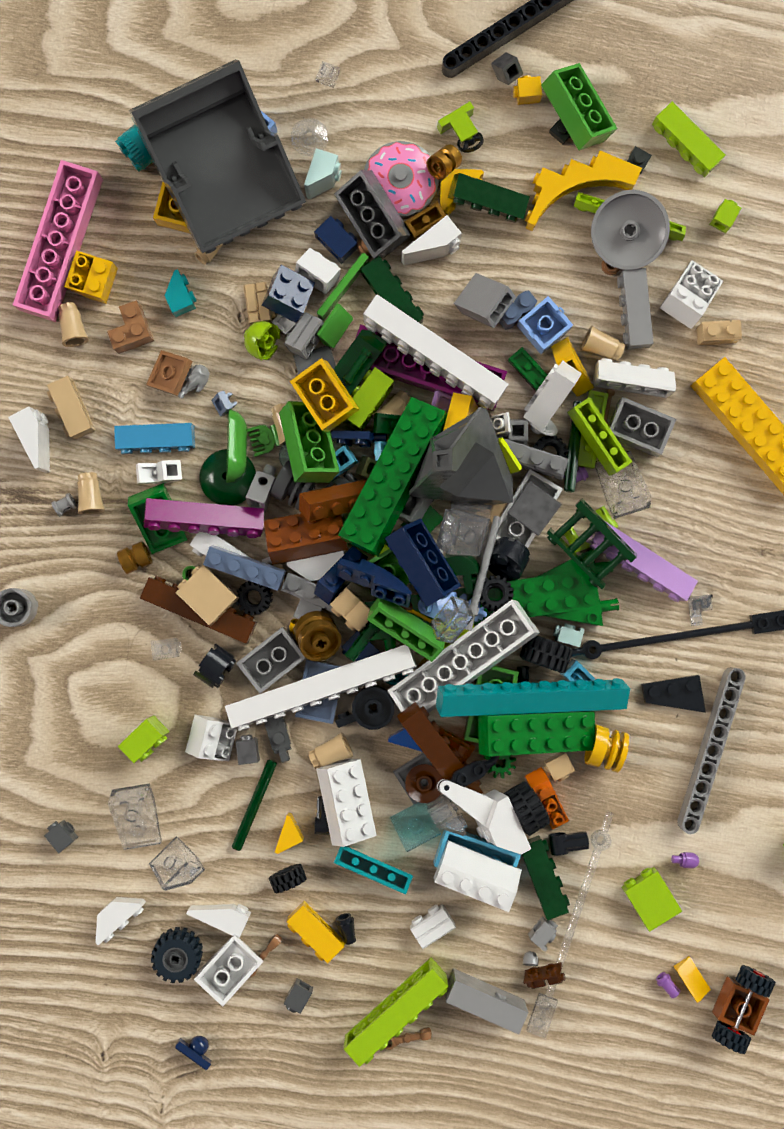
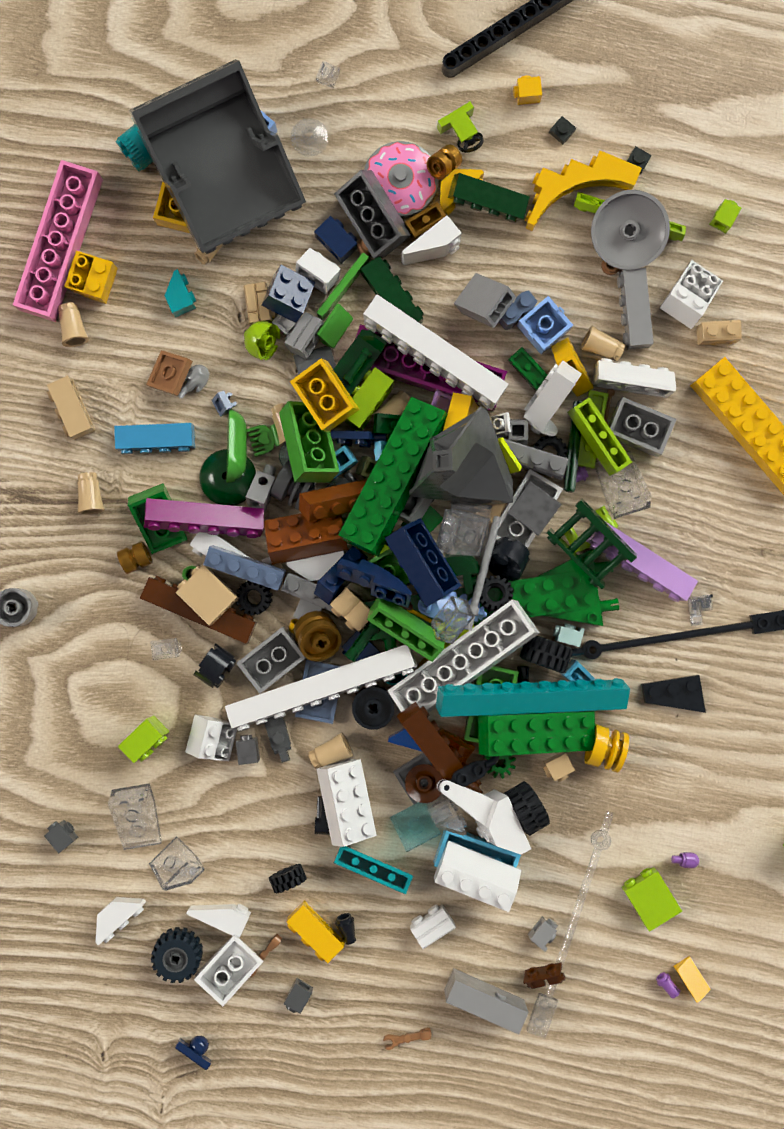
(34, 436): white slope -> none
(64, 504): light grey bush -> none
(134, 332): medium nougat brick -> none
(159, 472): white brick -> none
(254, 805): dark green axle -> none
(290, 834): yellow slope -> none
(322, 173): light aqua slope -> none
(344, 719): black plate -> none
(395, 1012): lime brick -> none
(507, 68): flat silver brick -> none
(530, 959): light grey hinge -> none
(543, 788): orange slope -> none
(544, 879): dark green brick -> none
(564, 843): black piece -> none
(579, 106): bright green brick -> none
(688, 139): lime brick -> none
(714, 759): light grey beam -> none
(741, 1007): brick -> none

